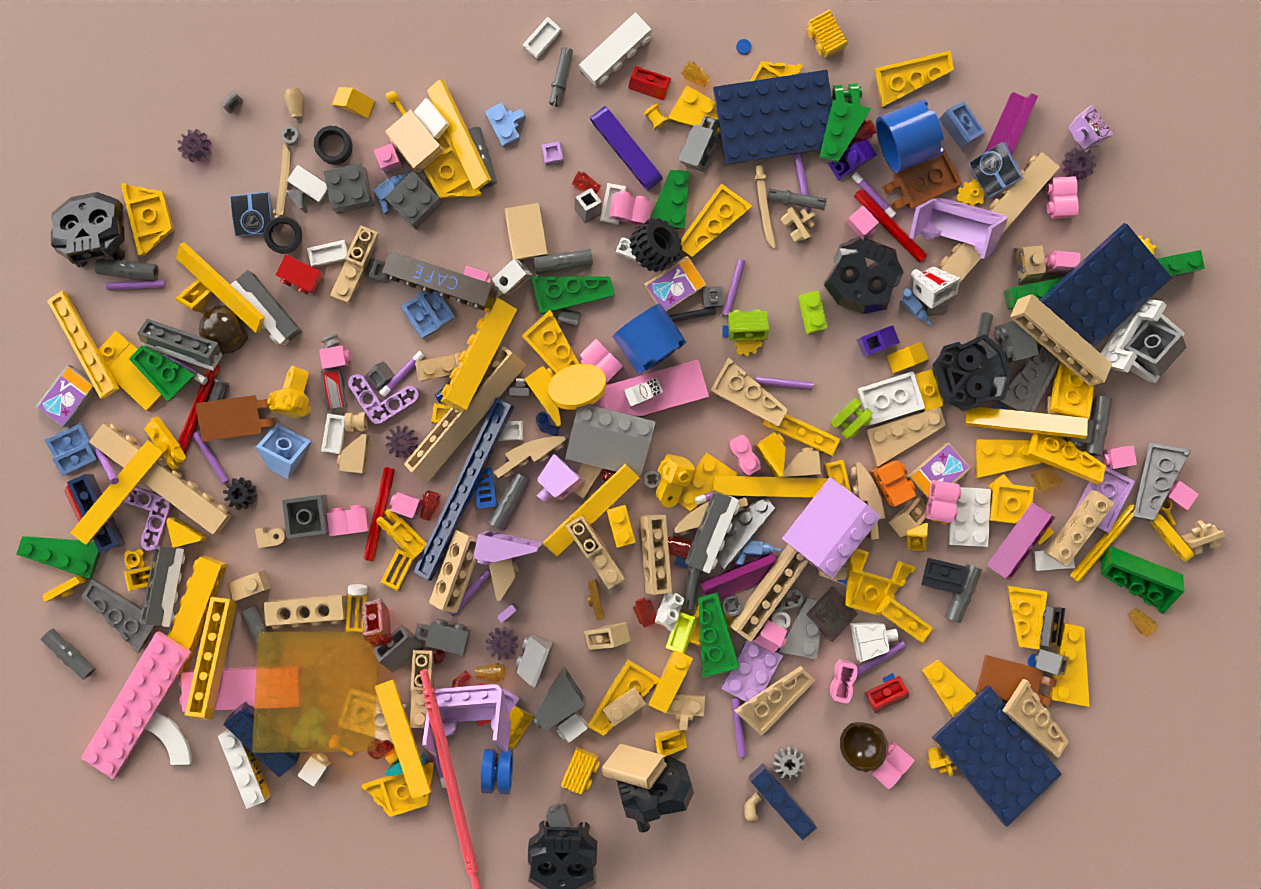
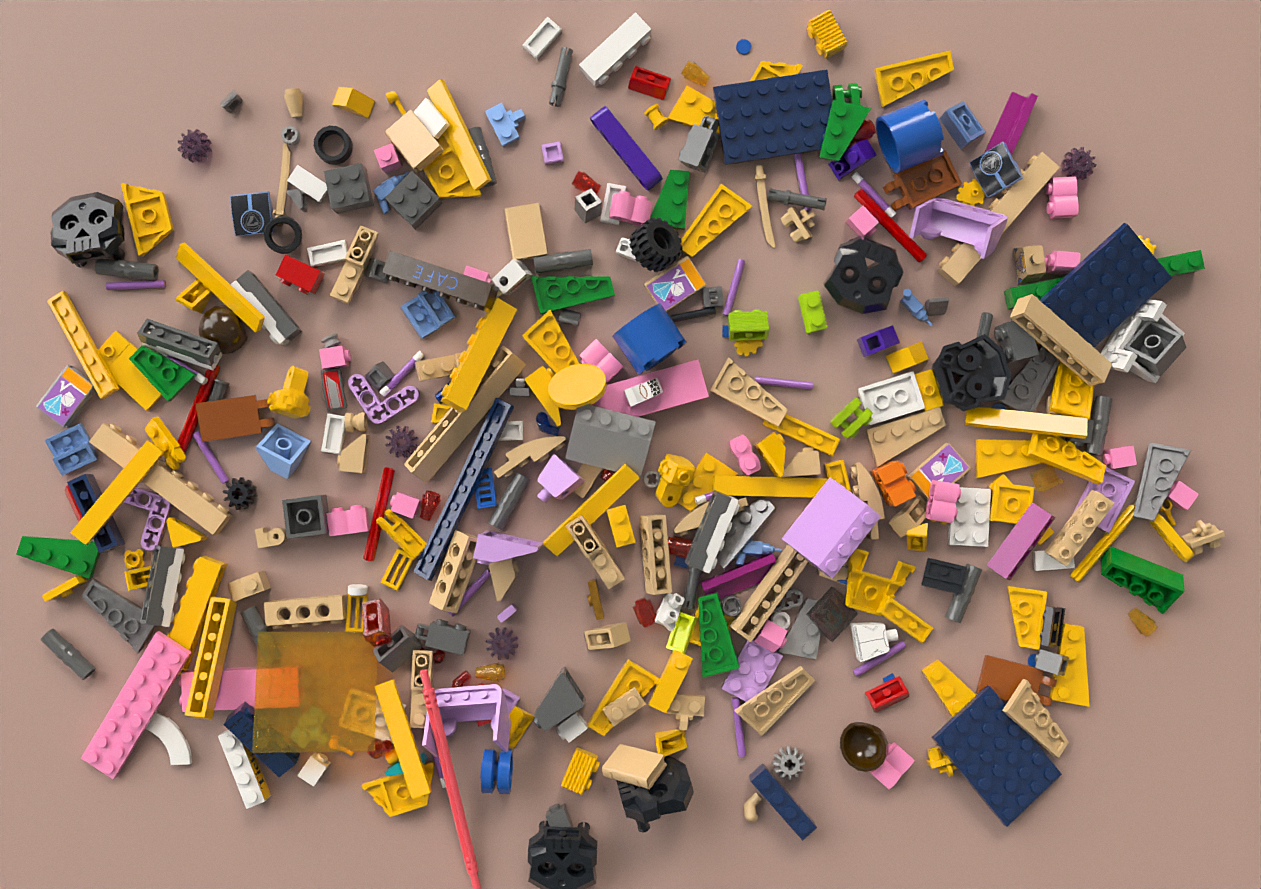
(107, 466): medium lavender bar -> none
(533, 659): light grey slope -> none
(841, 686): bright pink brick -> none
(934, 286): white torso -> none
(1089, 128): lavender torso -> none

